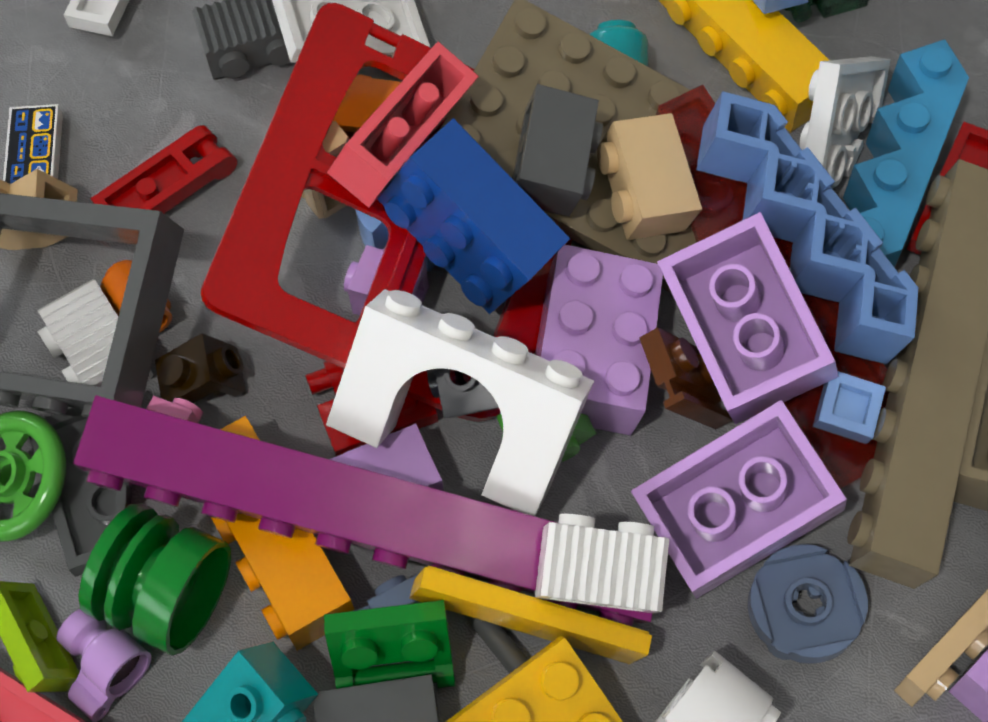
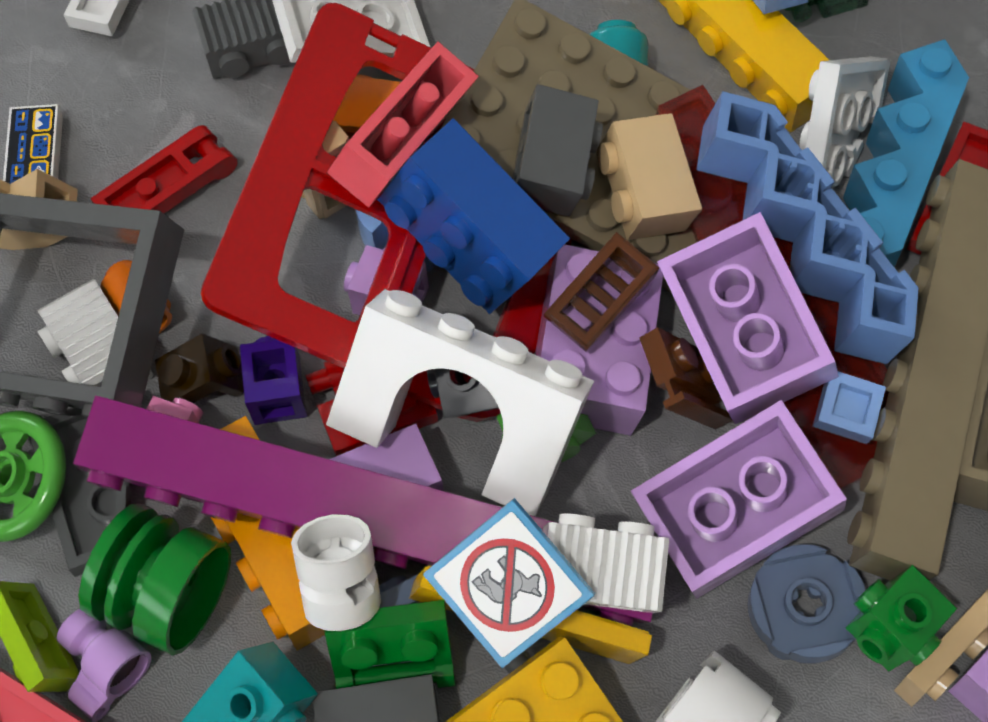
(267, 397): none -> dark purple brick
(336, 572): none -> white wheel
(508, 583): none -> piece
(628, 259): none -> reddish brown slope
(900, 619): none -> green brick

